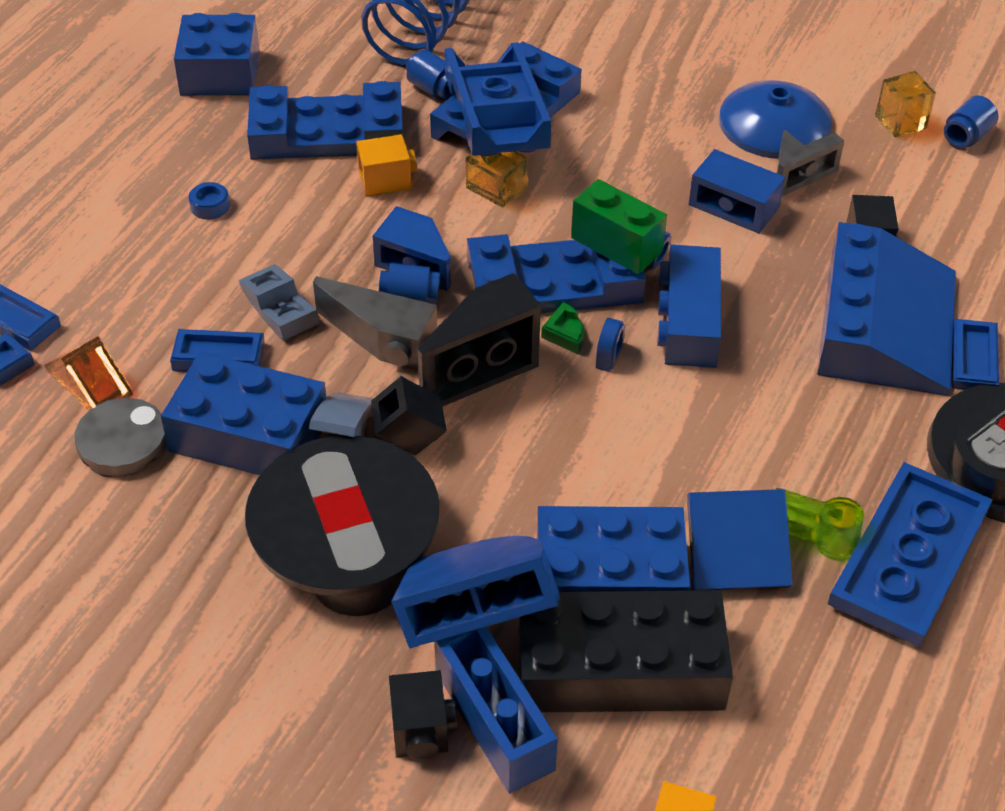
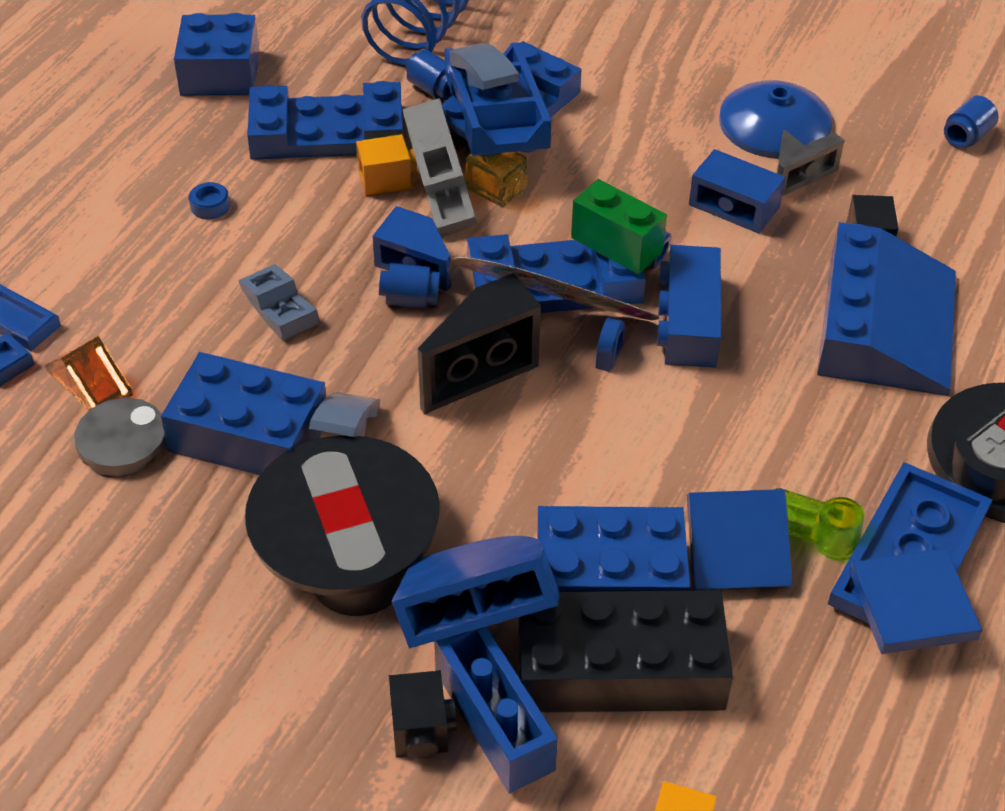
(238, 346): blue tile -> none
(378, 321): flat silver slope -> none
(408, 415): black brick -> none
(439, 167): none -> light grey slope
(484, 65): none -> sand blue slope
(554, 287): none -> tan sticker
(564, 329): green tile -> none
(905, 103): clear yellow brick -> none
(914, 601): none -> blue tile
(974, 354): blue tile -> none

